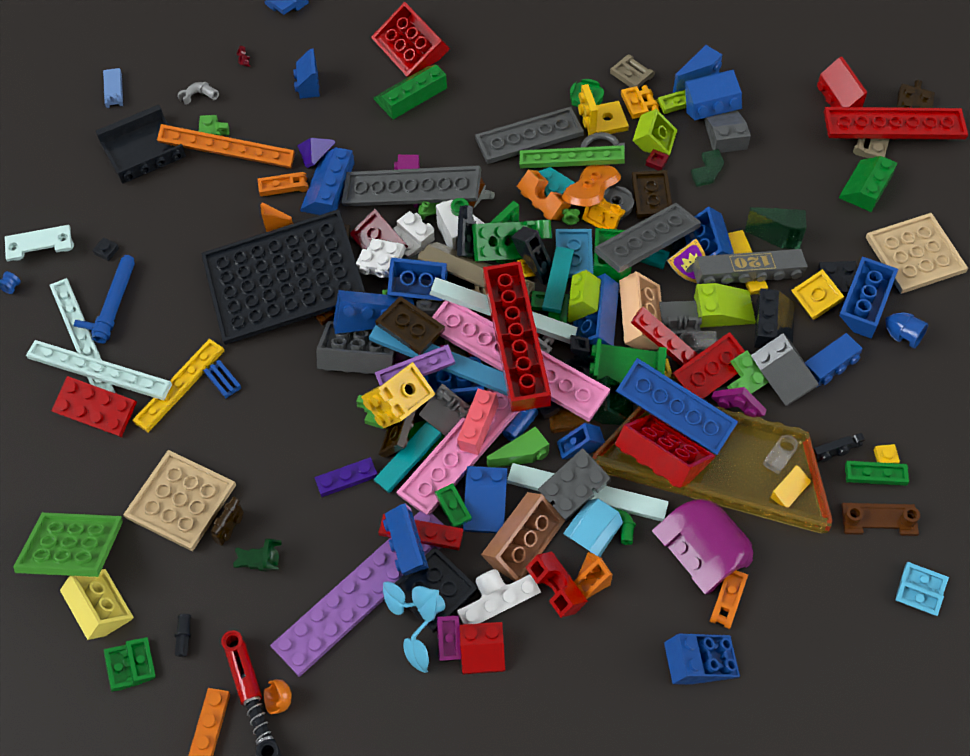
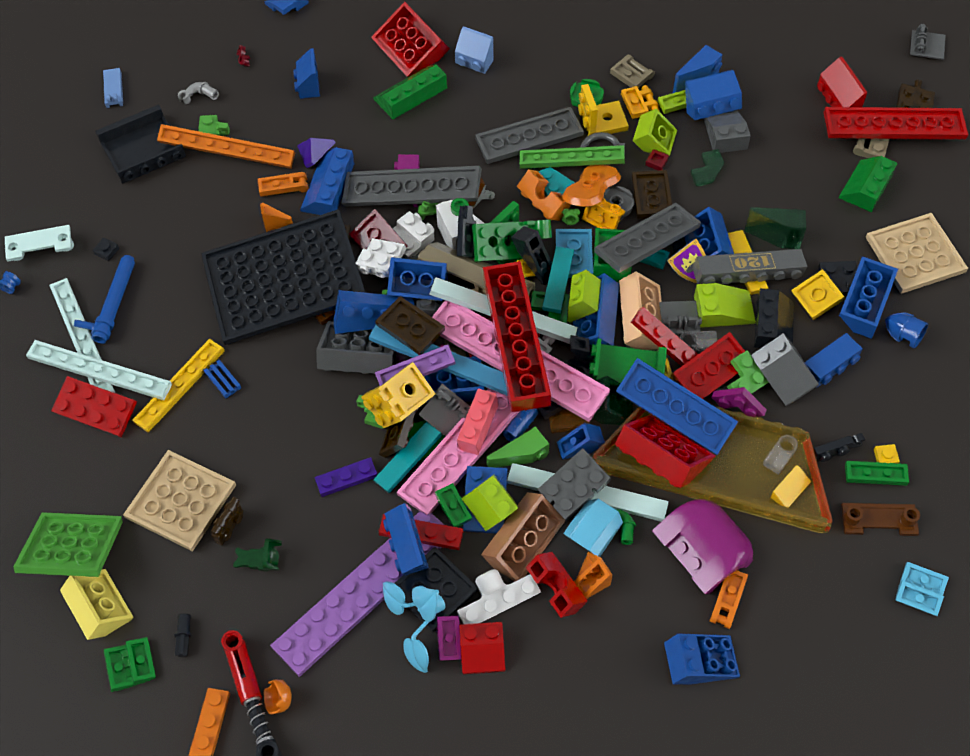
(474, 50): none -> medium blue slope
(490, 502): none -> lime slope
(927, 44): none -> dark grey hinge

